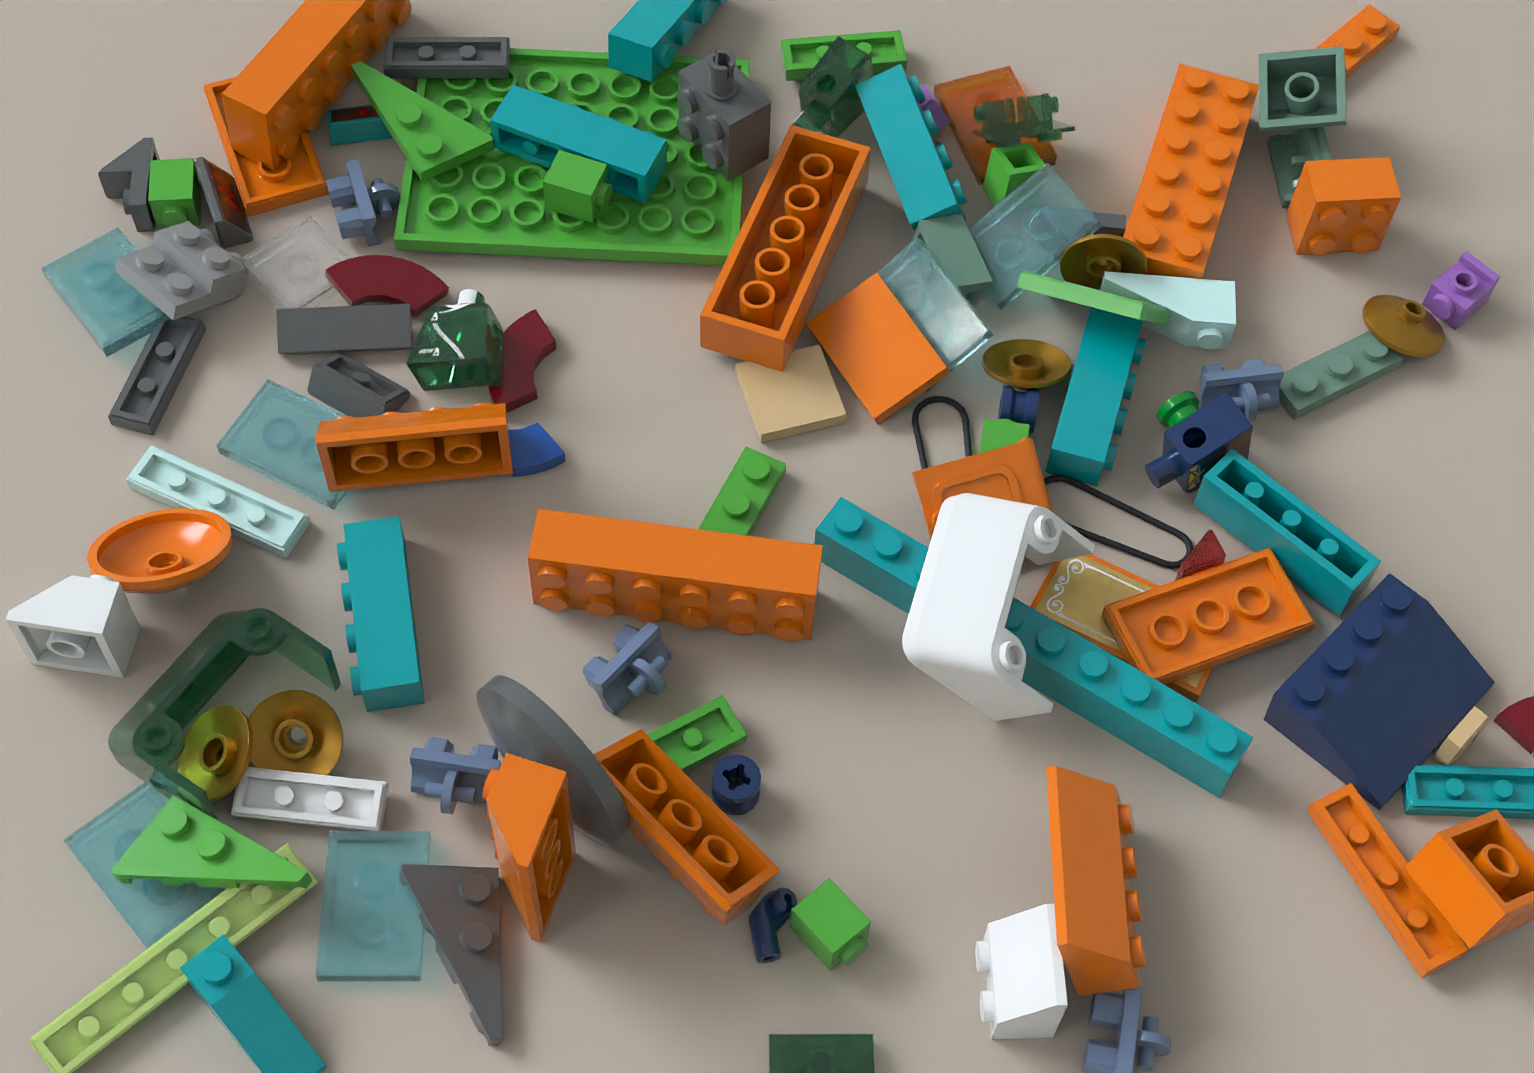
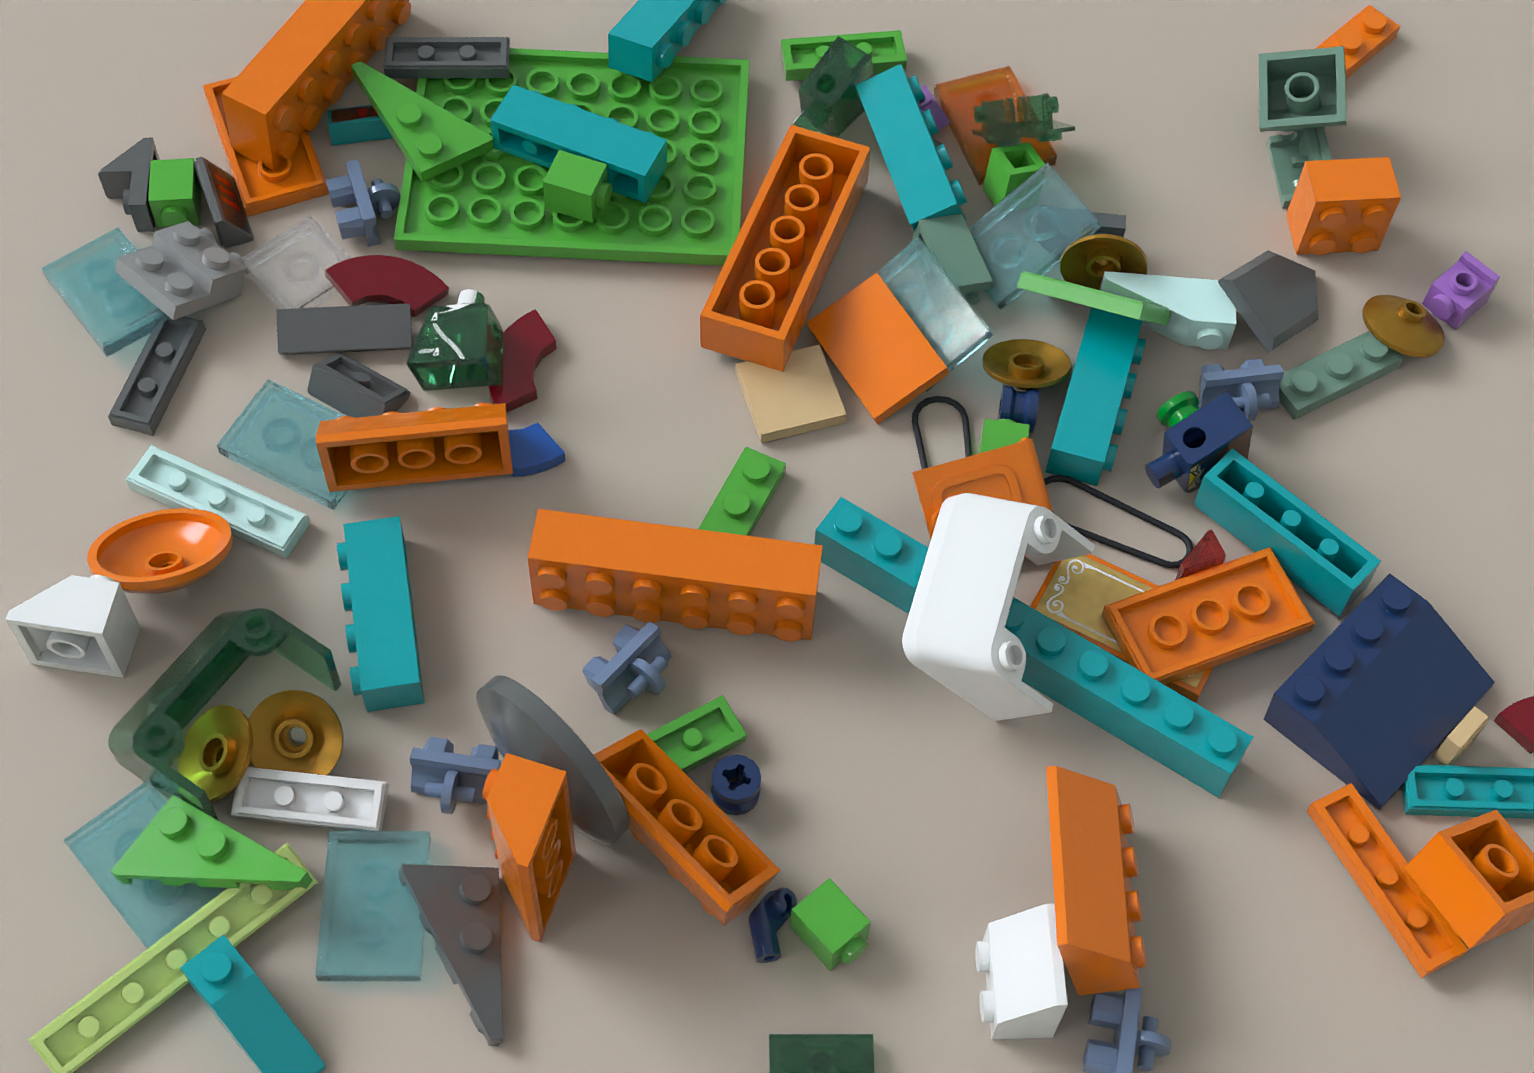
(723, 114): dark grey brick -> none
(1190, 171): orange brick -> none
(1273, 297): none -> dark grey tile

